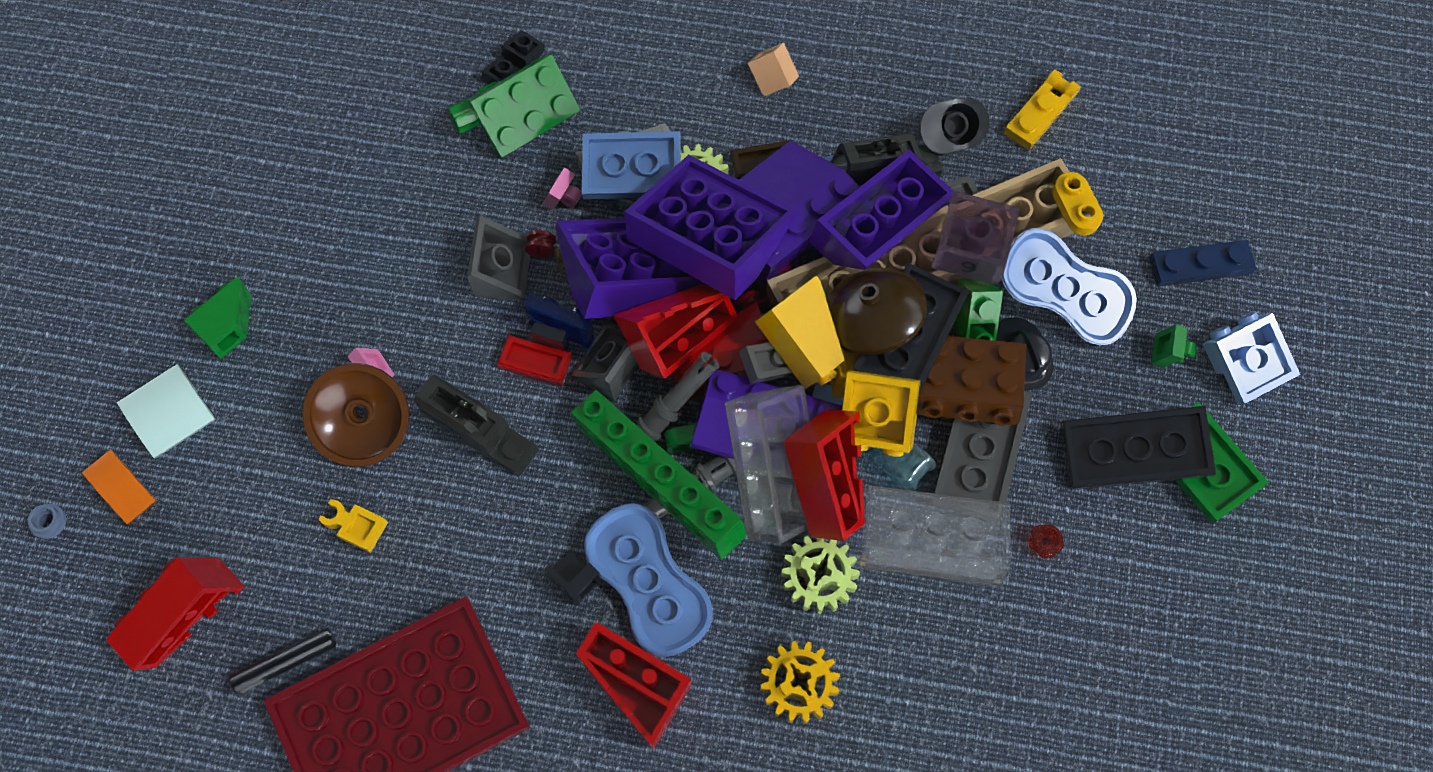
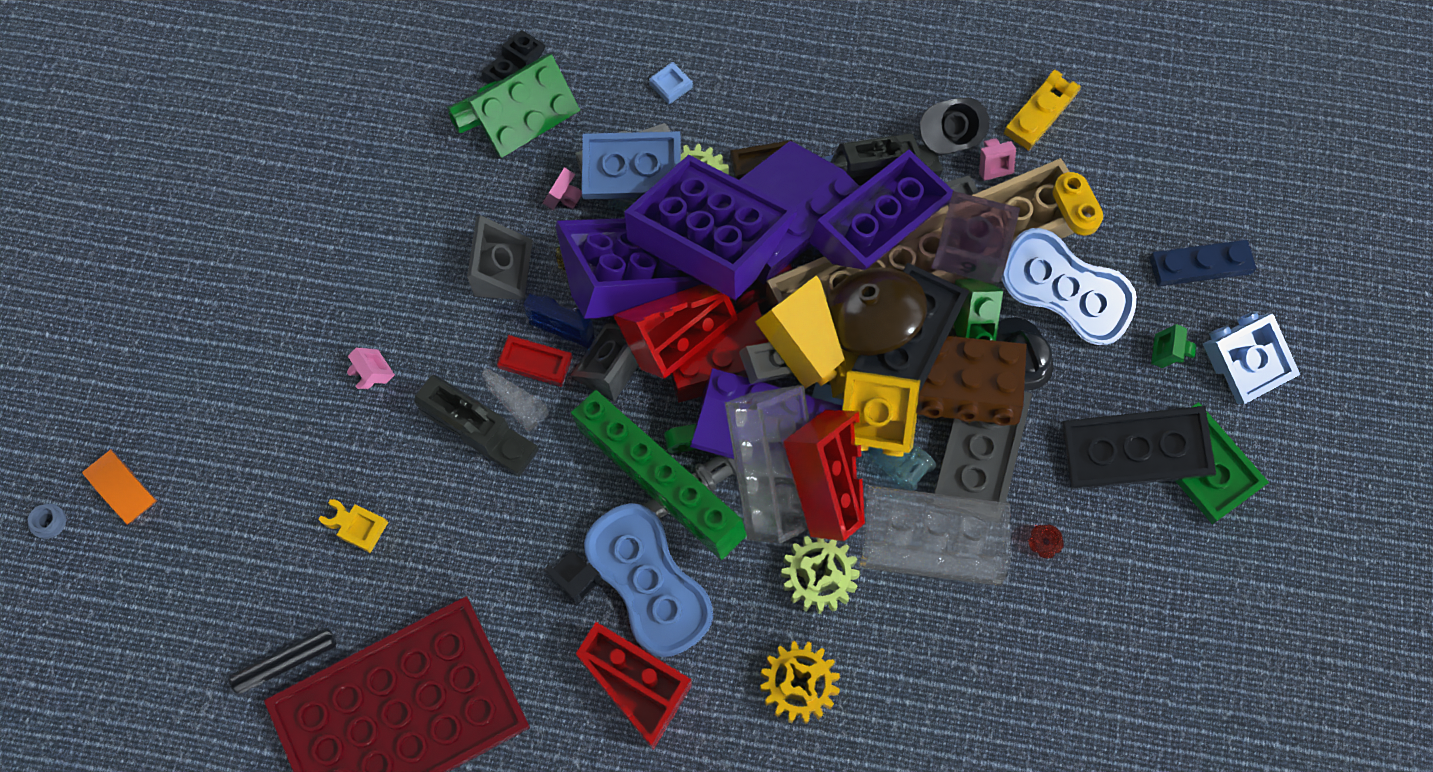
(166, 411): light aqua slope -> none
(169, 608): red wedge -> none
(223, 318): green slope -> none
(336, 426): reddish brown dish -> none
(523, 406): none -> clear slope
(540, 243): dark red bush -> none
(549, 336): black tile -> none
(669, 406): dark grey pin -> none
(670, 83): none -> light blue tile
(773, 69): light nougat panel -> none
(997, 159): none -> bright pink tile

